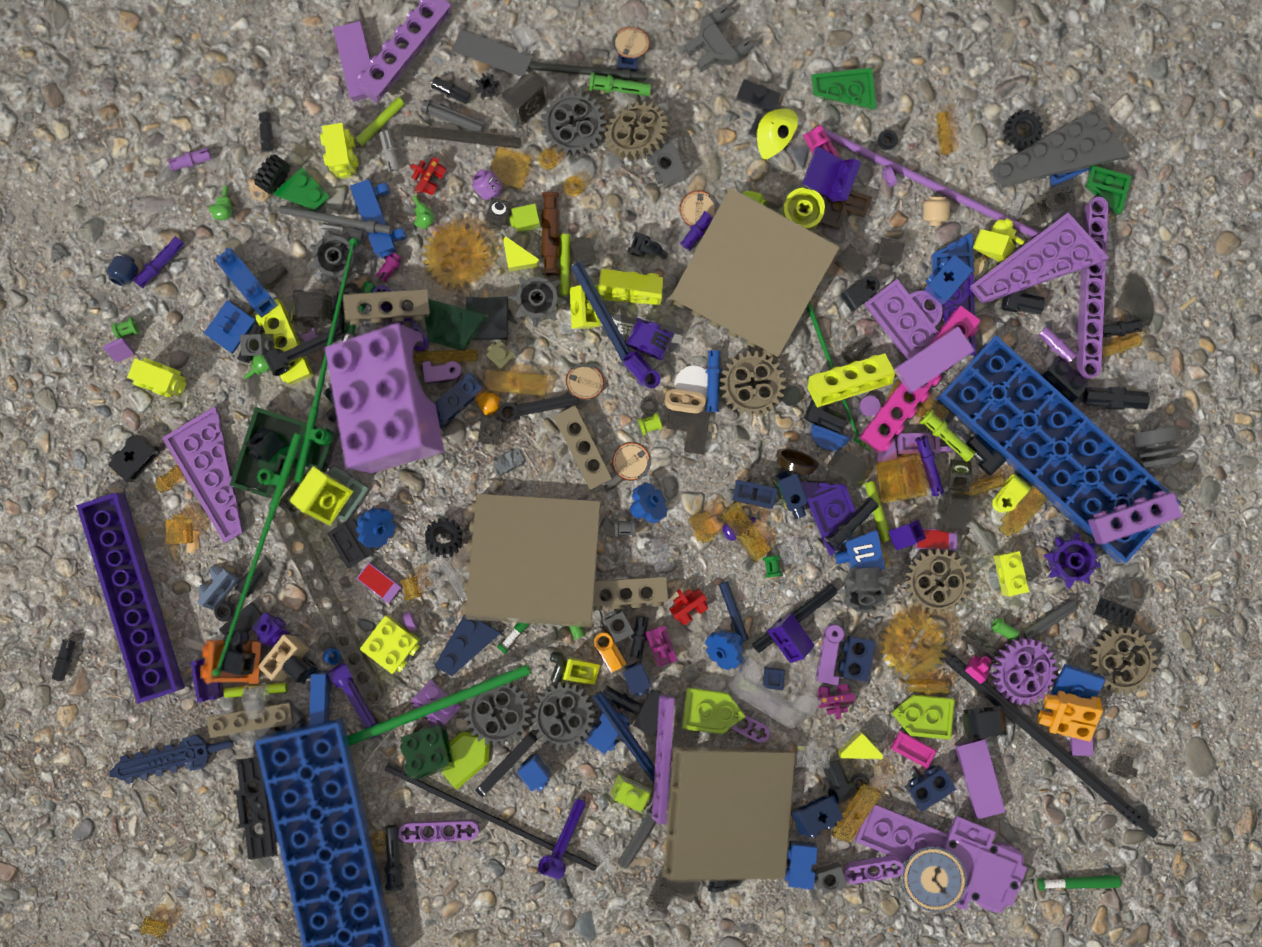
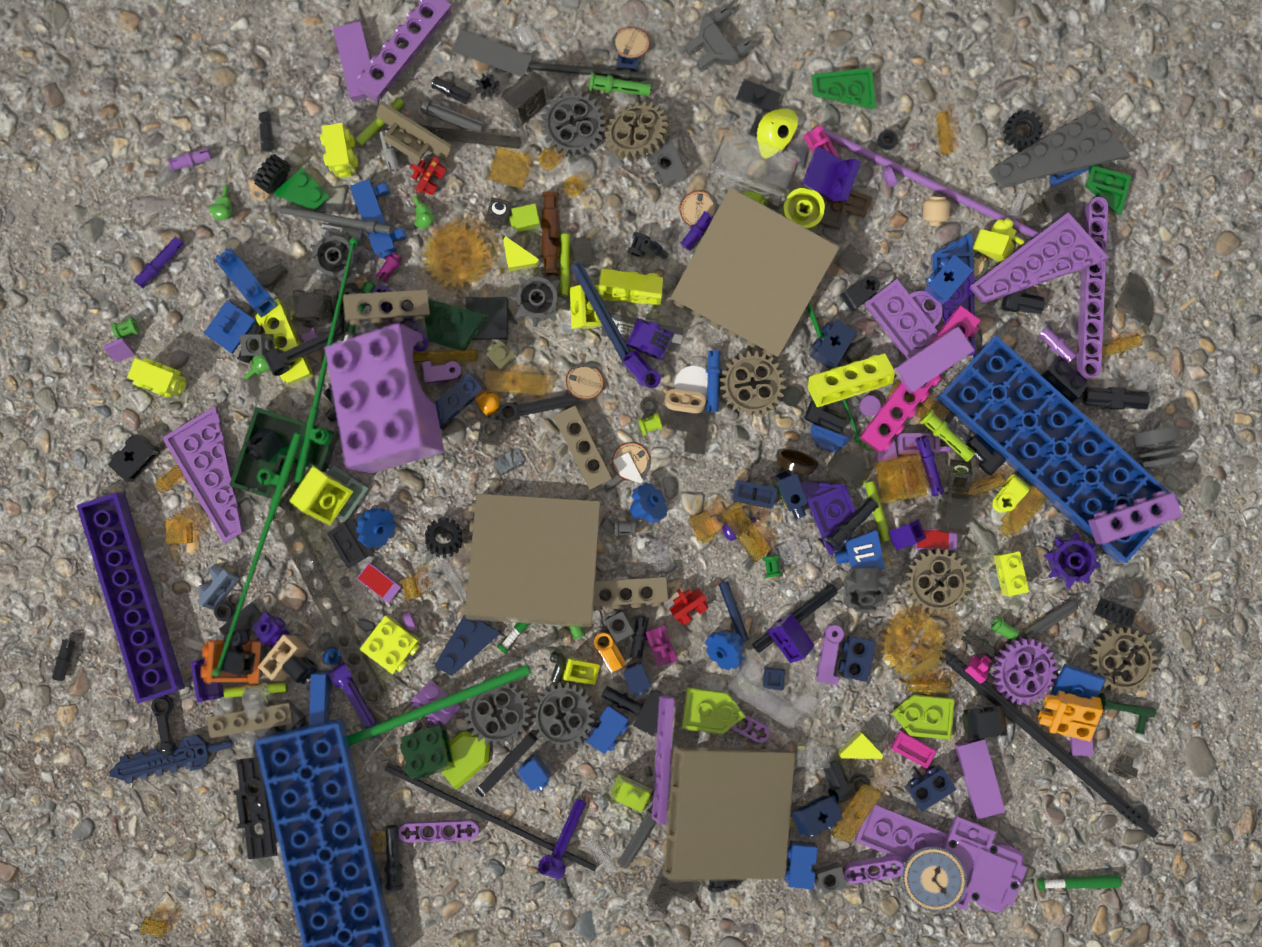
(122, 270): dark blue head -> none
(167, 746): none -> black piece
(254, 582): black cone -> none
(410, 136): none -> dark tan bracket
(487, 184): medium lavender head -> none
(625, 734): dark blue axle -> none
(627, 468): none -> white sticker
(754, 166): none -> clear windscreen
(833, 343): none -> dark blue brick
(844, 698): magenta hips -> none
(888, 251): clear smoke brick -> none
(1122, 328): black pin -> none
(1142, 711): none -> dark green piece

